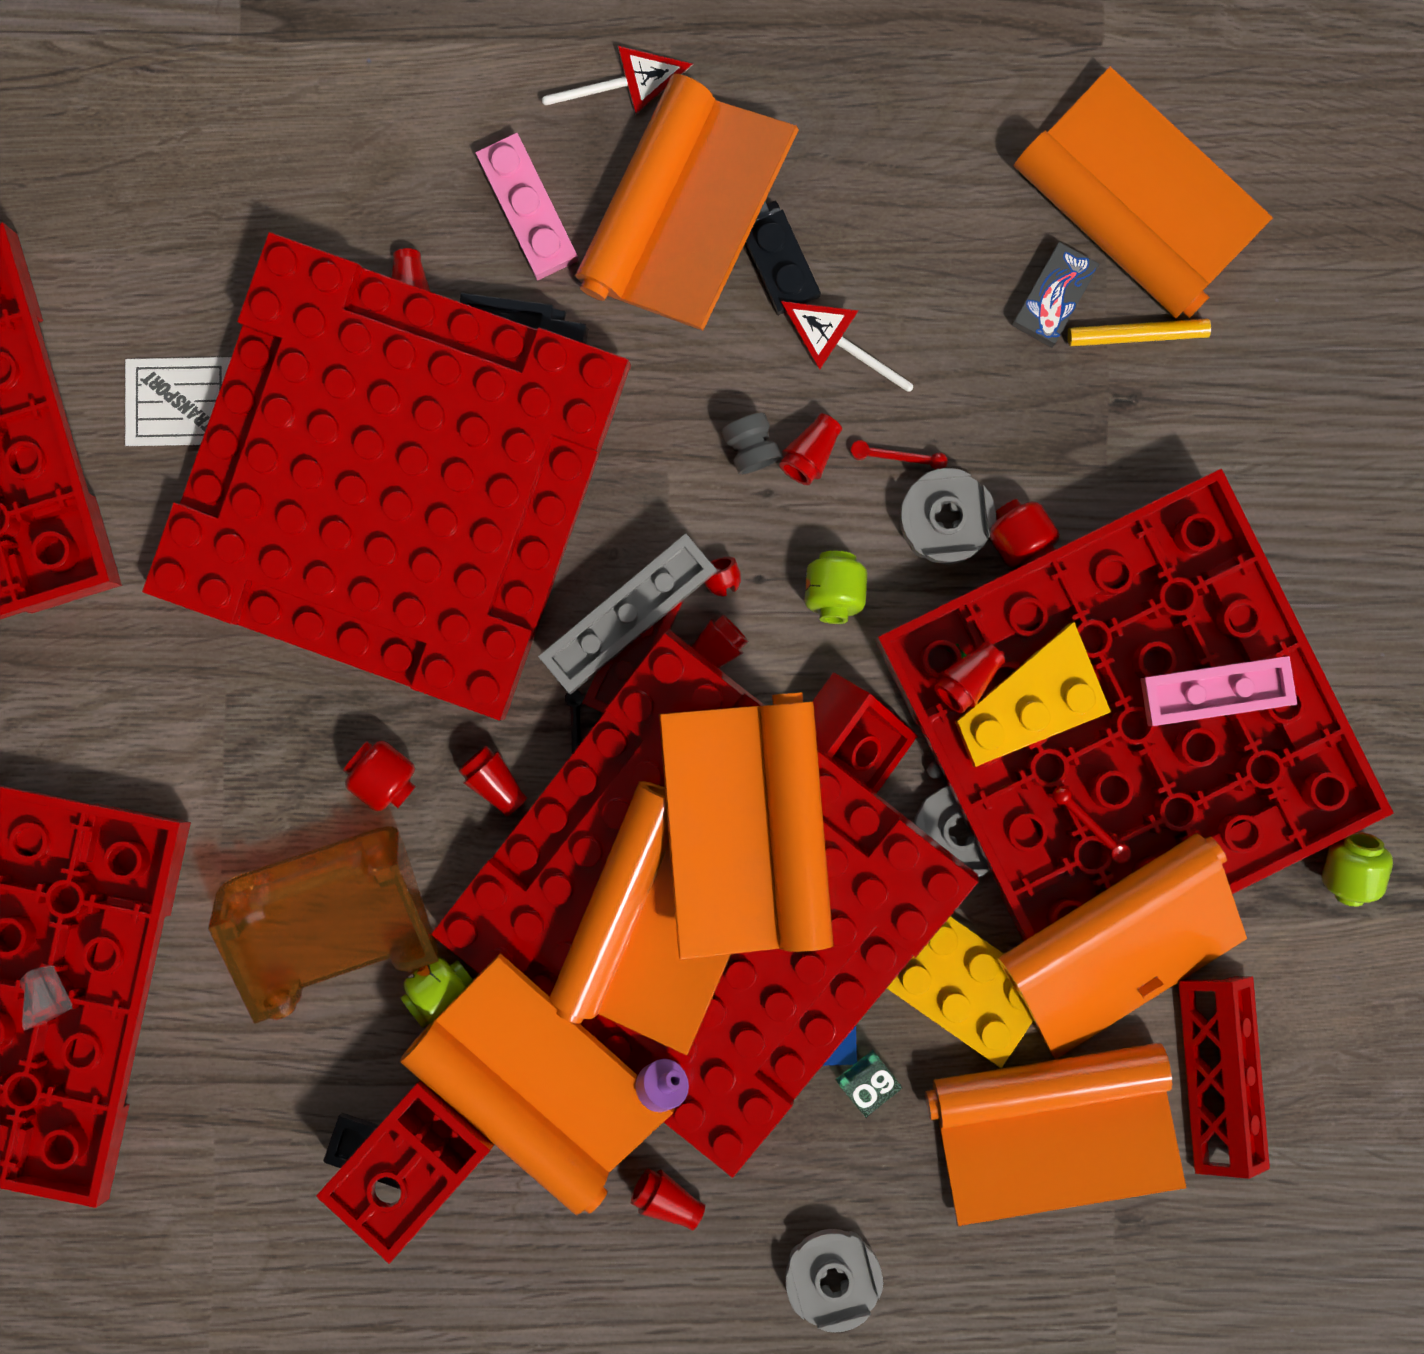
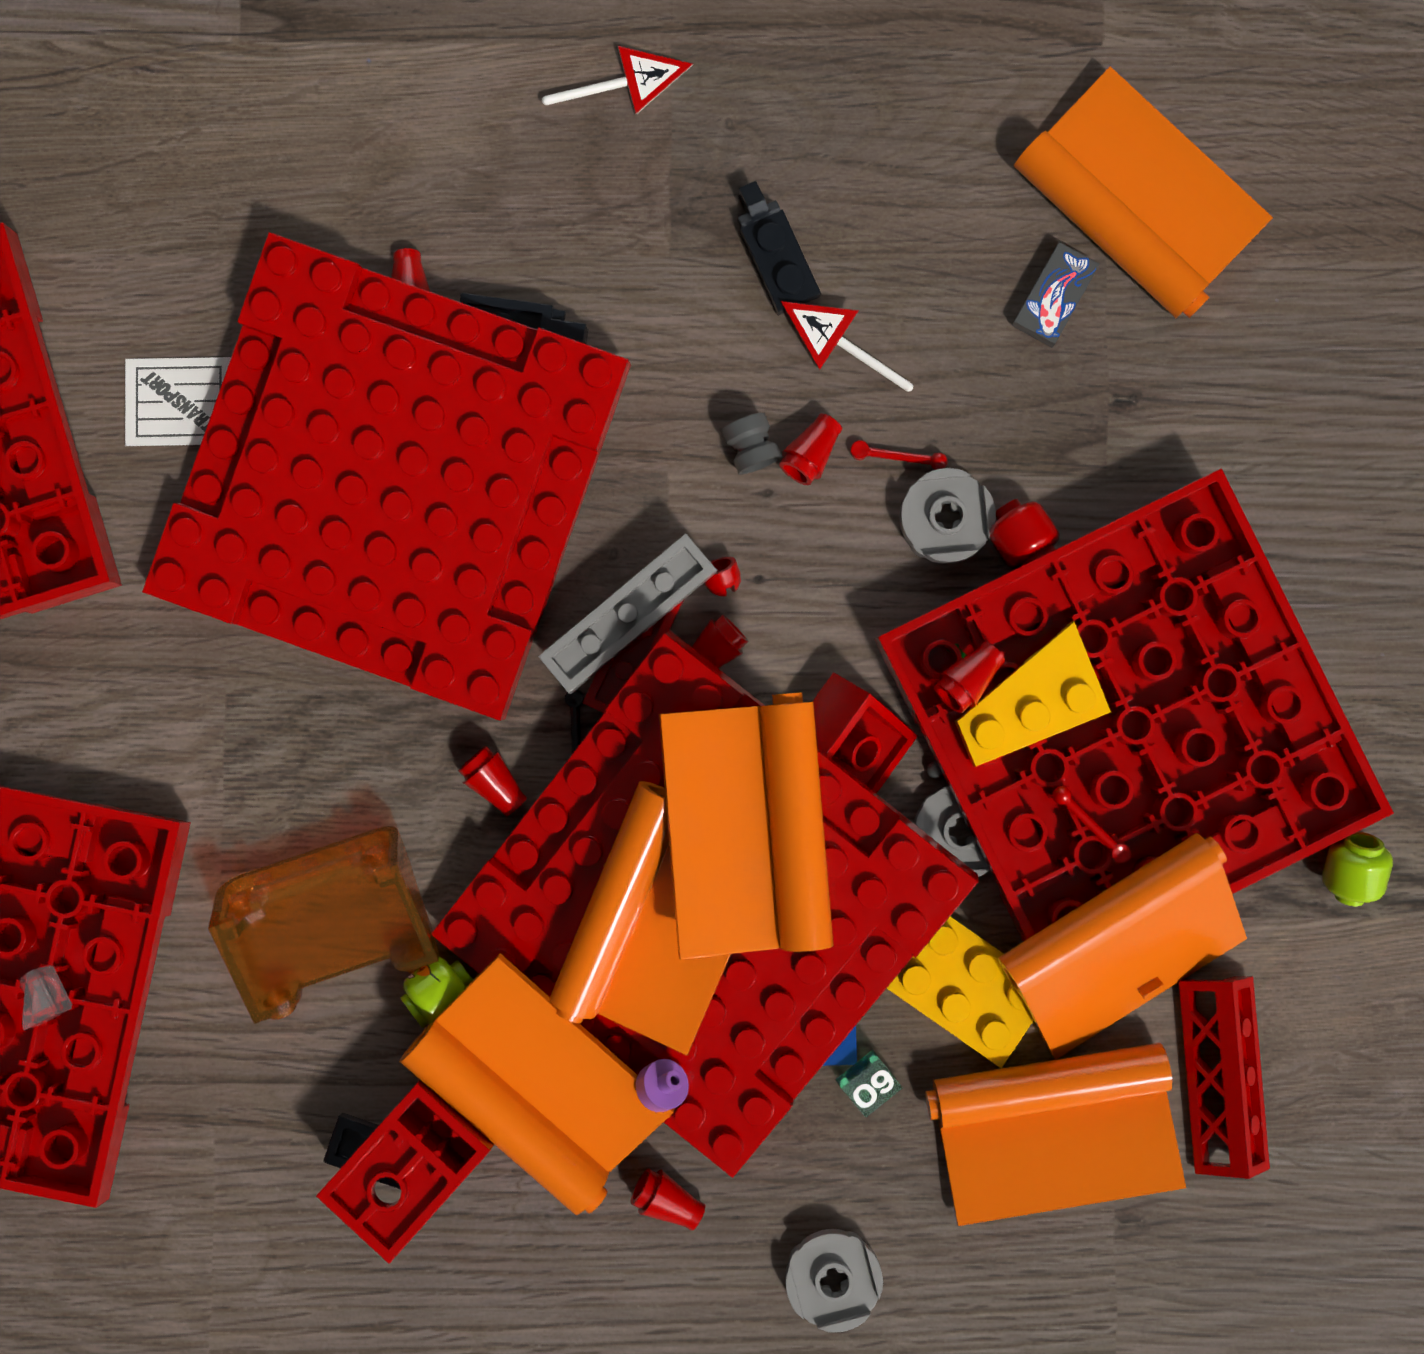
(379, 775): red head -> none
(527, 206): bright pink plate -> none
(685, 204): orange door -> none
(835, 586): lime head -> none
(1139, 332): yellow bar -> none
(1218, 691): bright pink plate -> none

